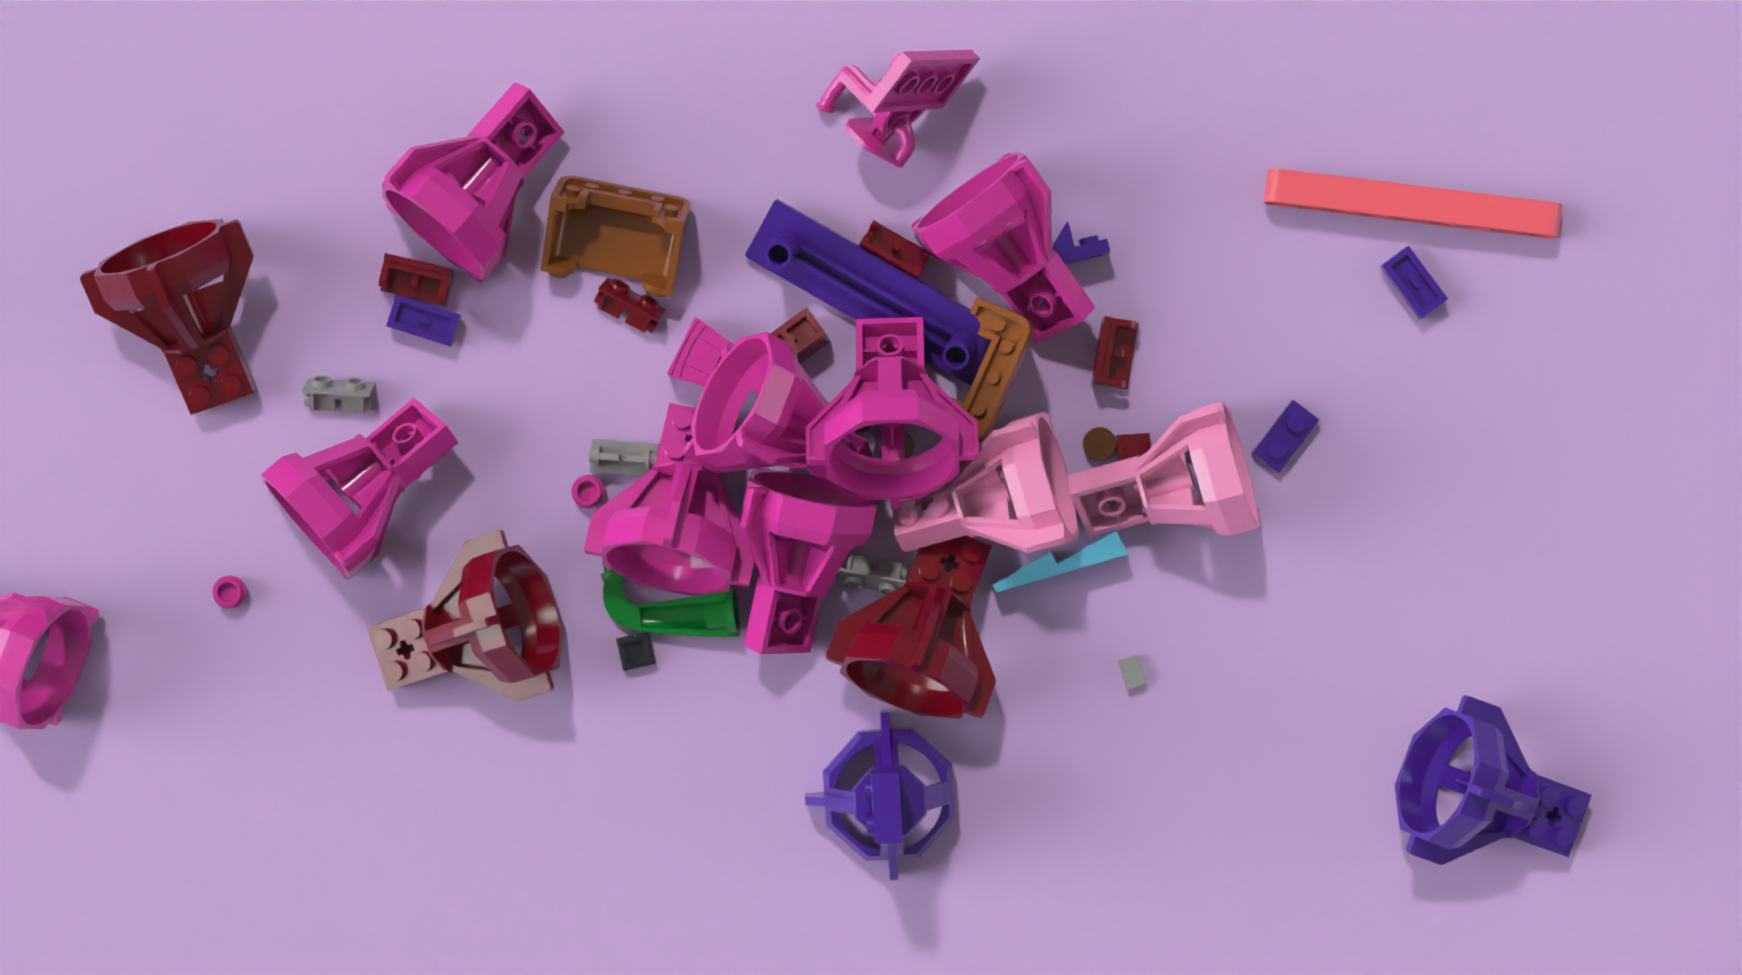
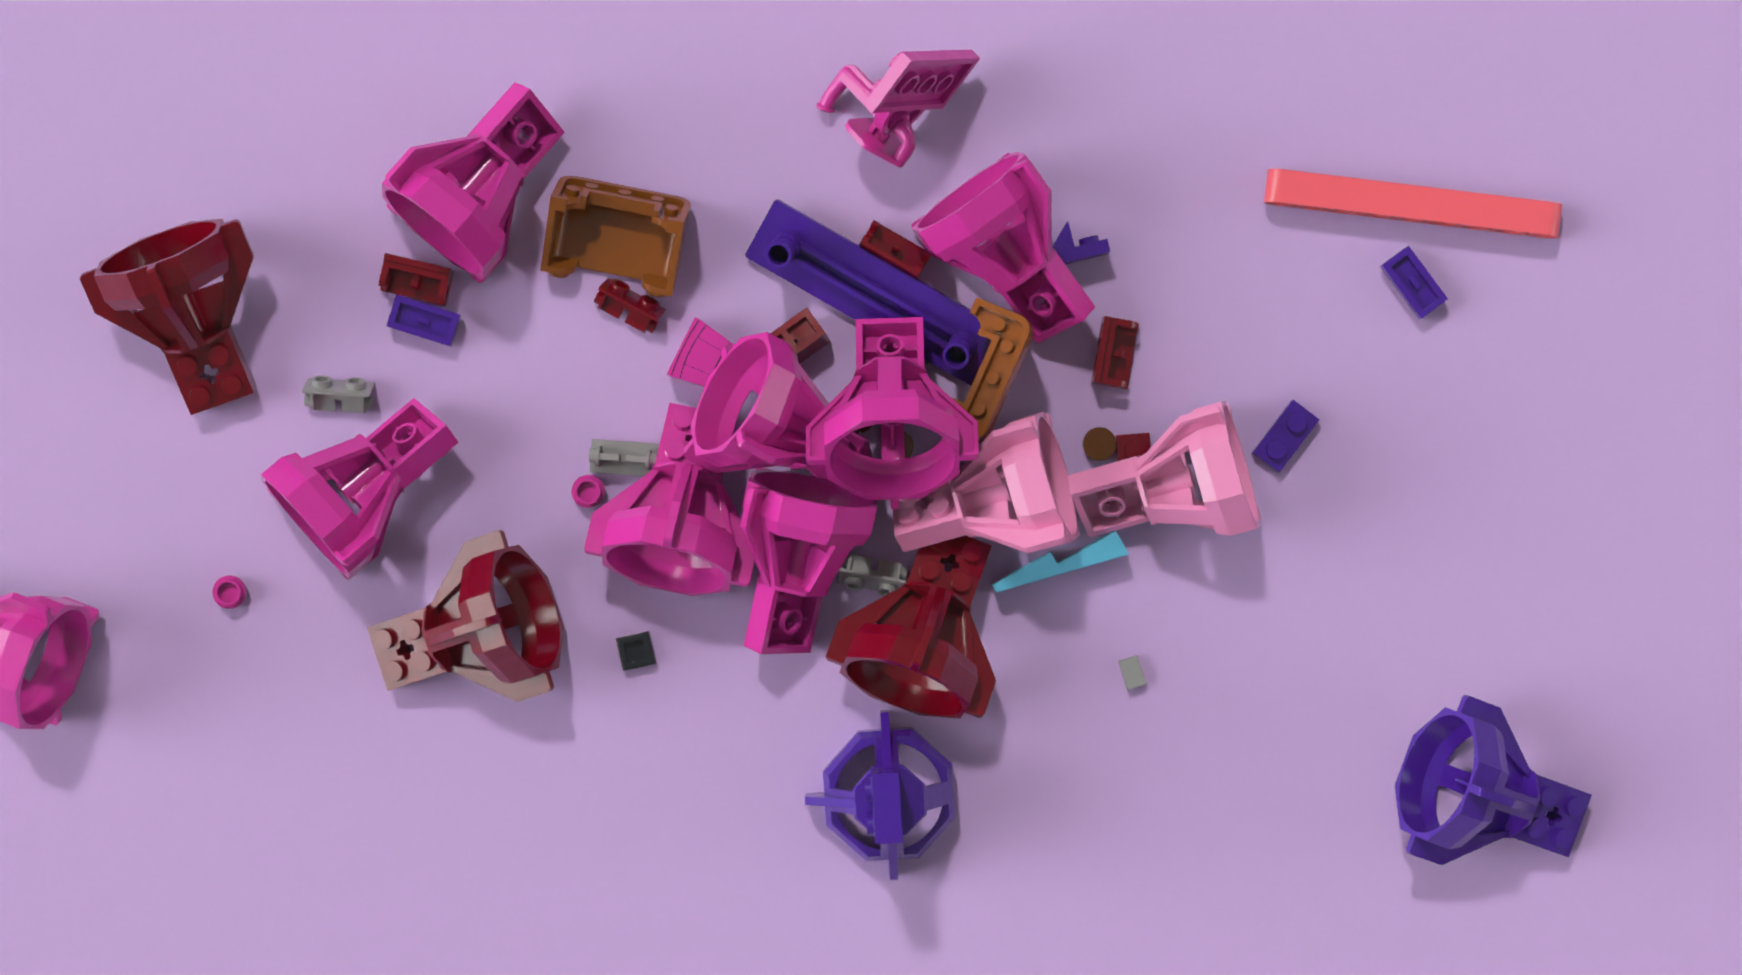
(691, 616): green animal -> none

